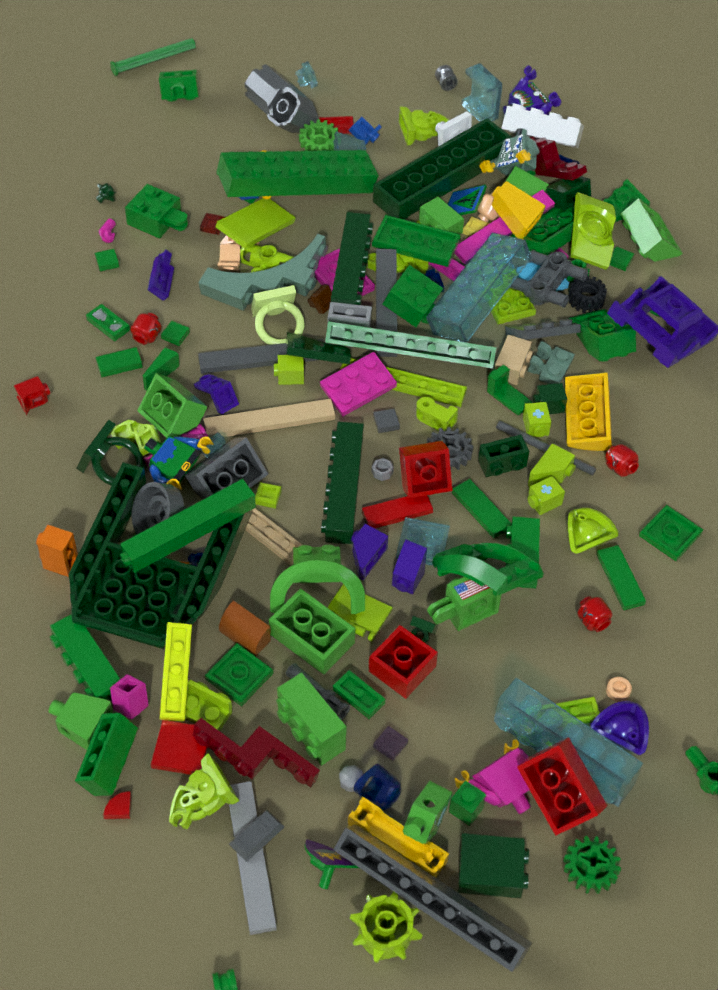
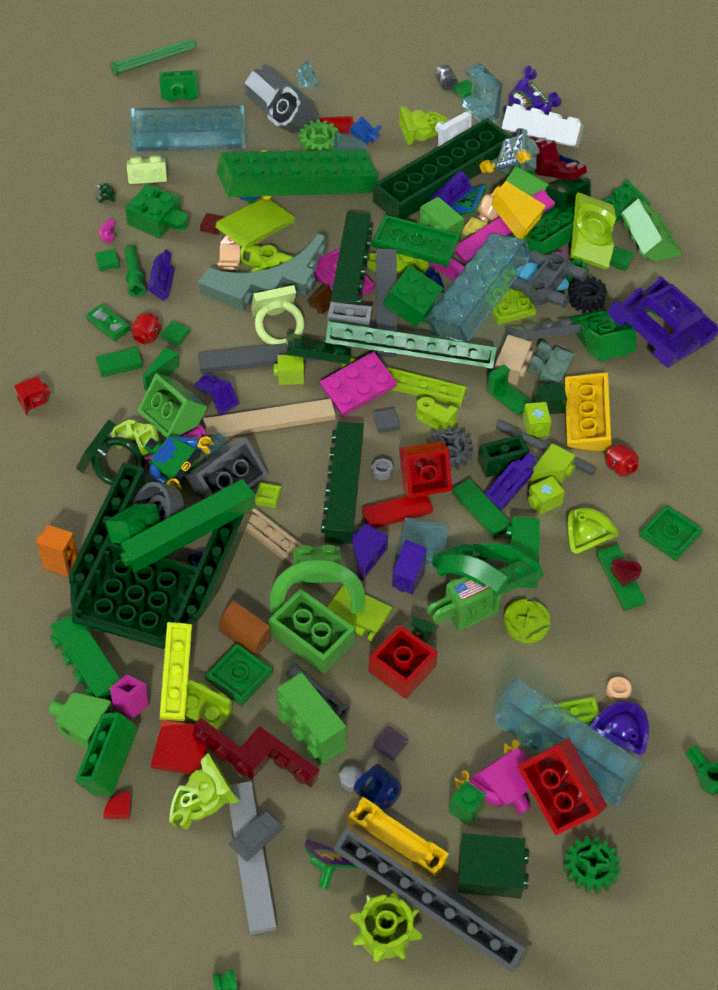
(132, 522): none -> green brick
(134, 275): none -> green pin
(146, 170): none -> yellowish green bracket
(187, 128): none -> clear light blue brick
(359, 694): green plate -> none
(425, 821): bright green torso -> none
(453, 189): none -> dark purple hinge
(463, 88): none -> green tile
(511, 481): none -> dark purple hinge
(526, 621): none -> lime tile
(594, 614): red head -> none
(625, 571): none -> dark red tile

